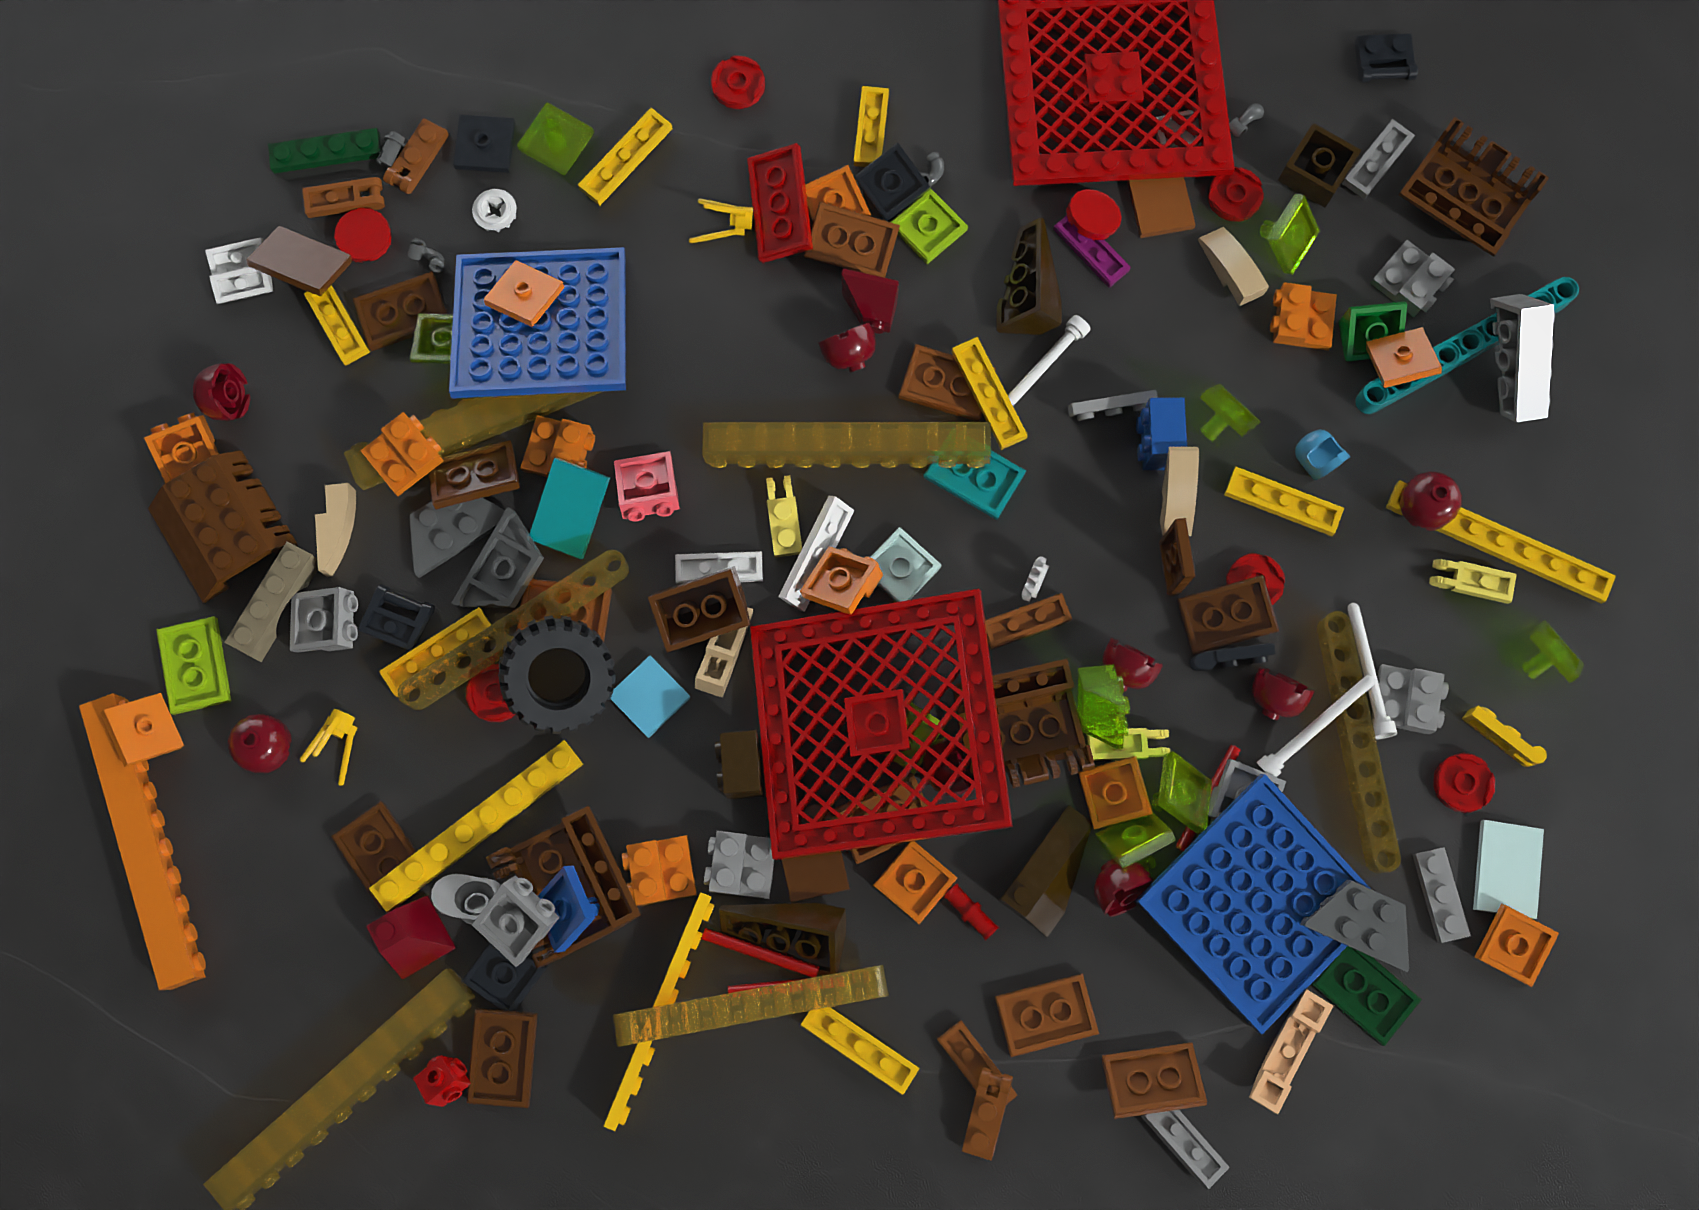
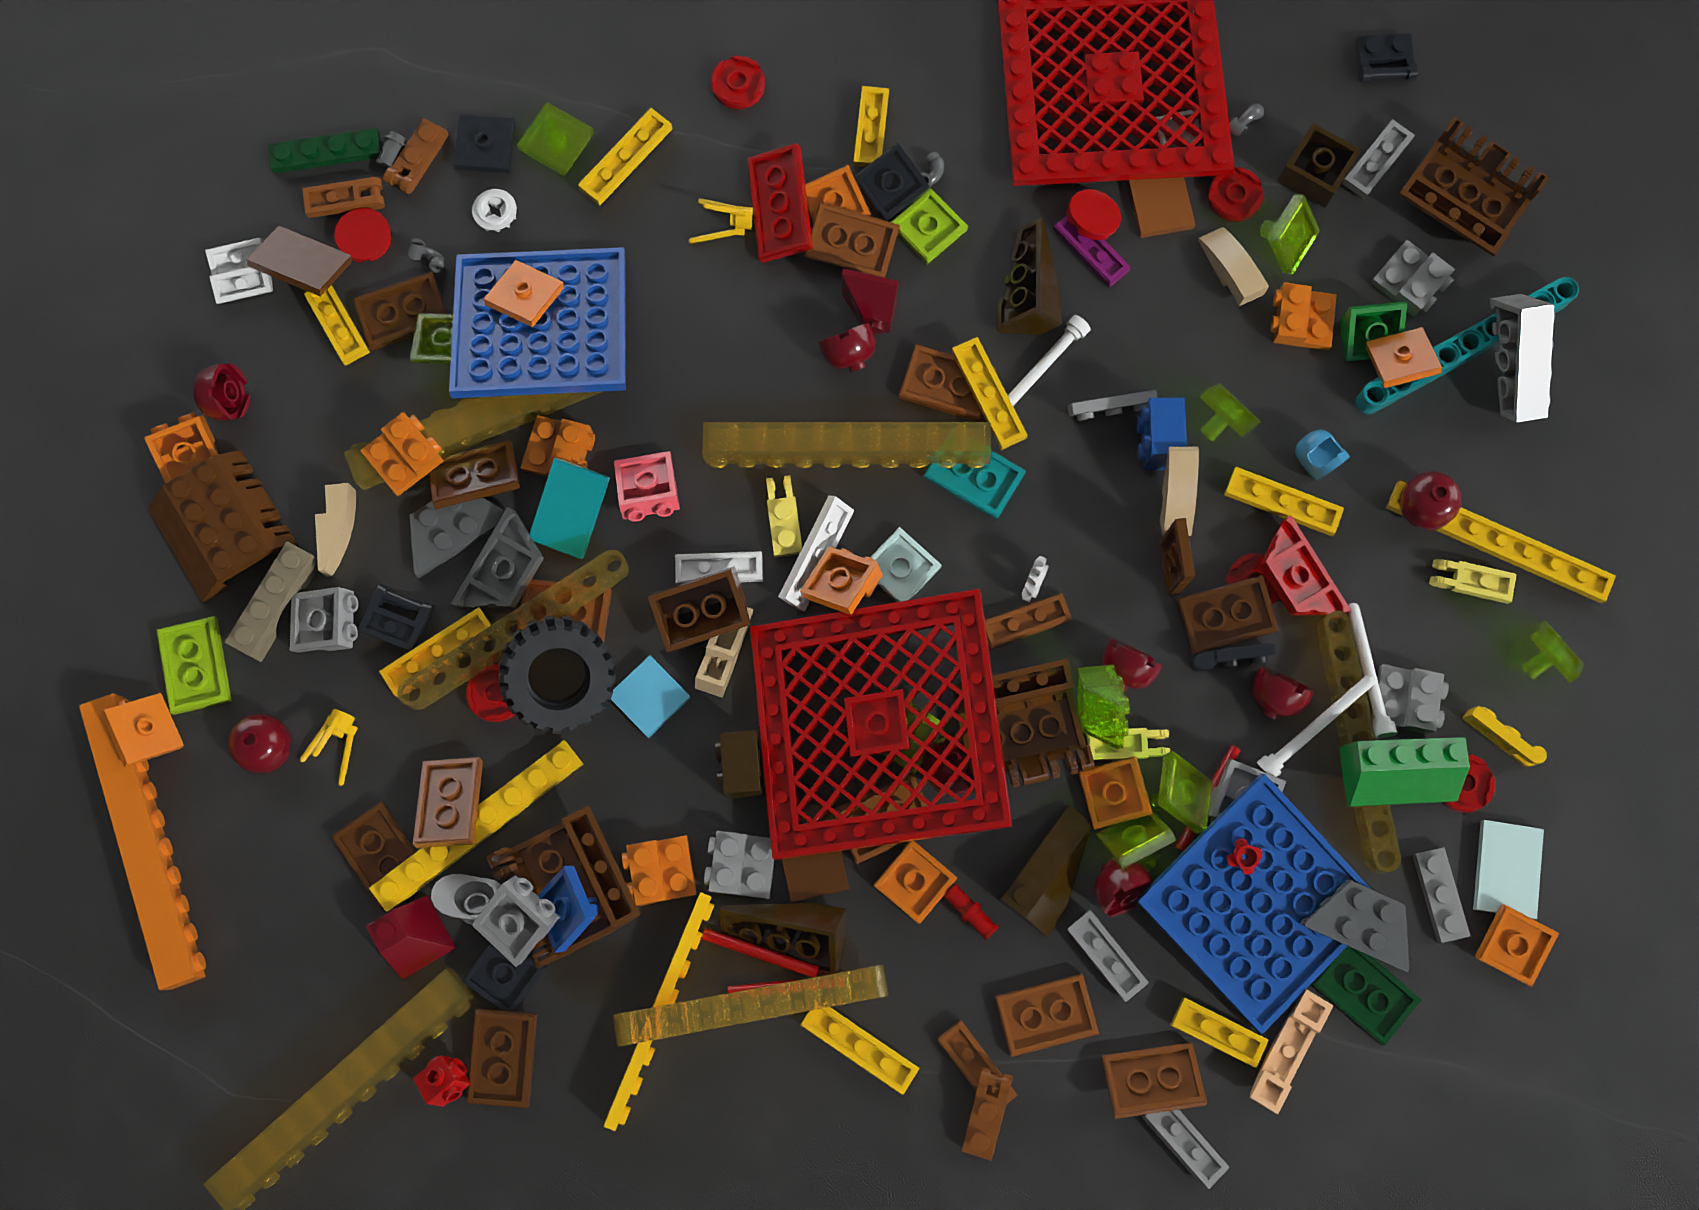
(448, 802): none -> dark orange tile
(1107, 956): none -> light grey plate
(1219, 1032): none -> yellow plate
(1253, 854): none -> red plate
(1299, 574): none -> red wing
(1404, 771): none -> green slope

